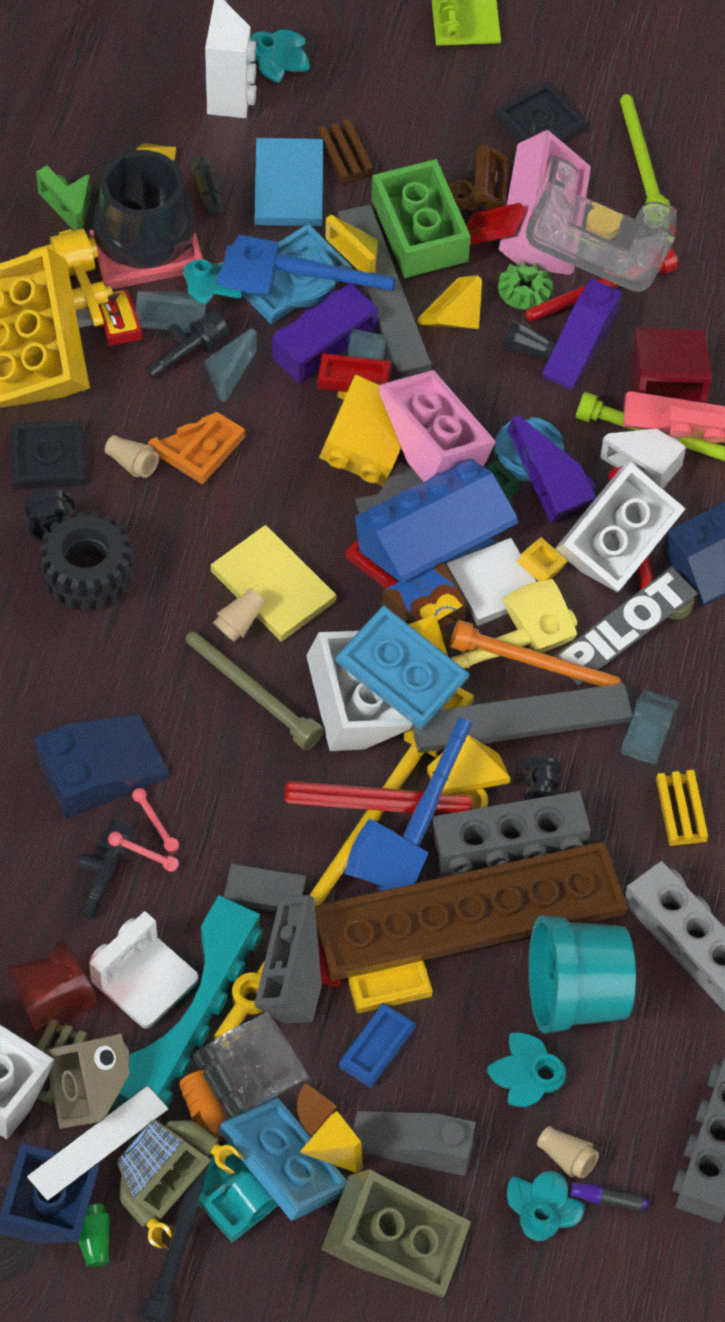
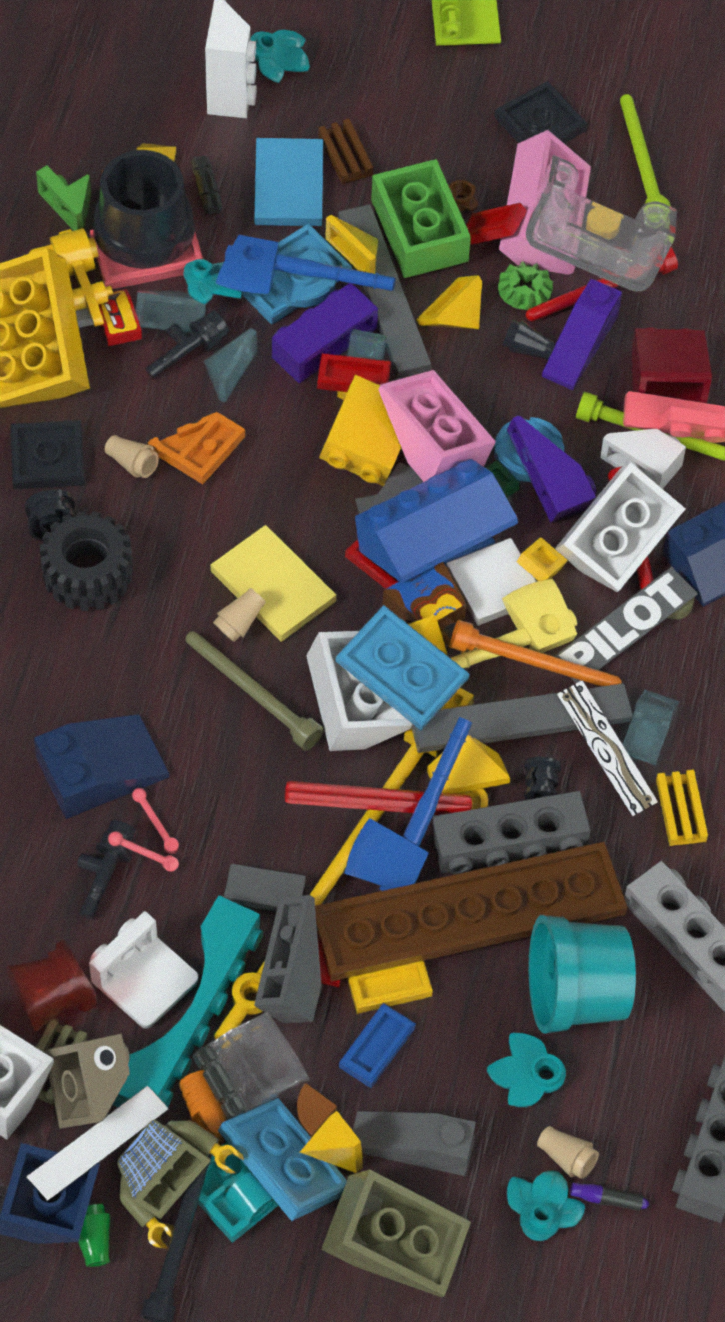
(487, 177): reddish brown tile -> none
(607, 748): none -> sticker

